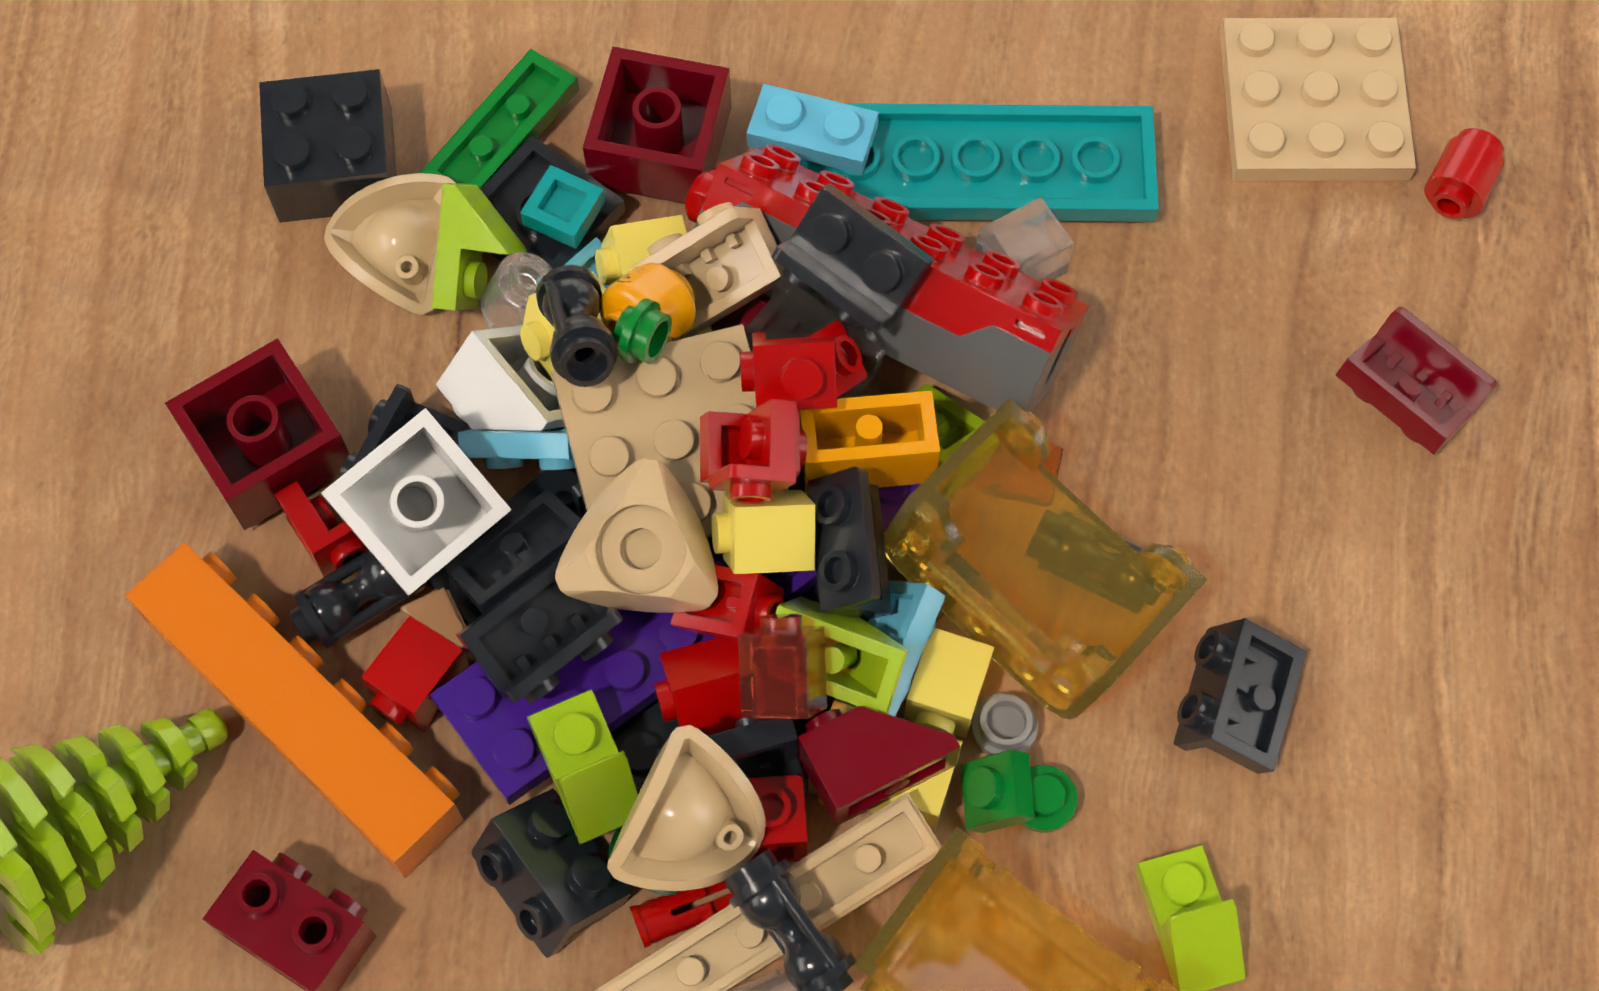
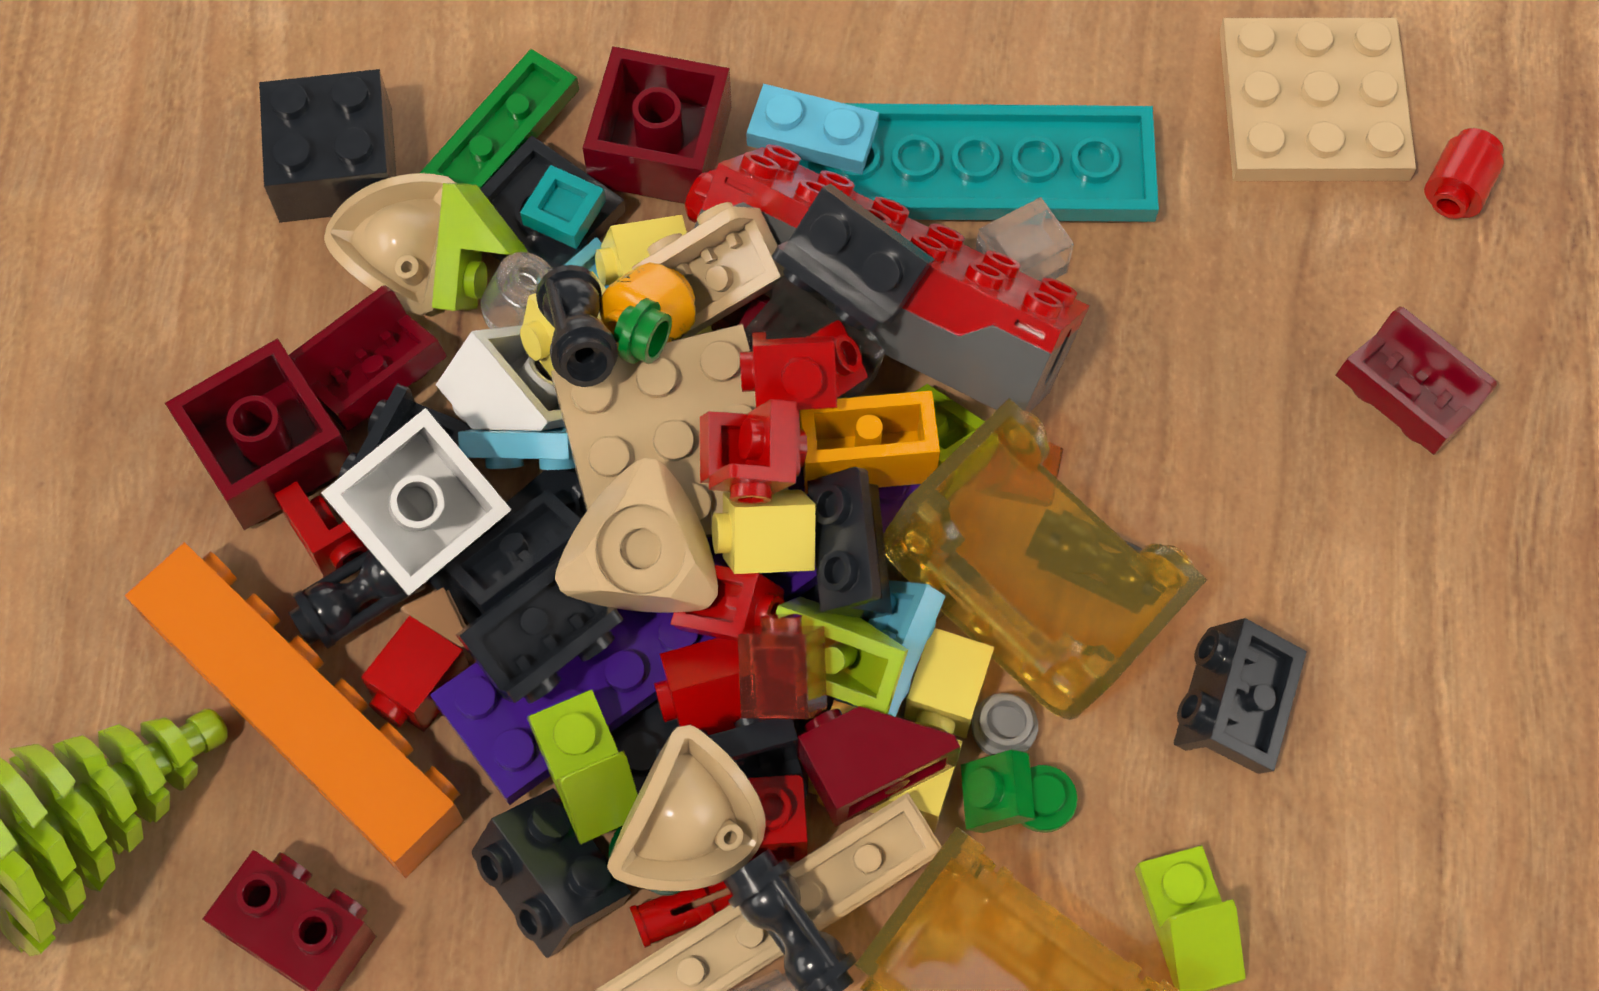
(365, 357): none -> dark red bracket

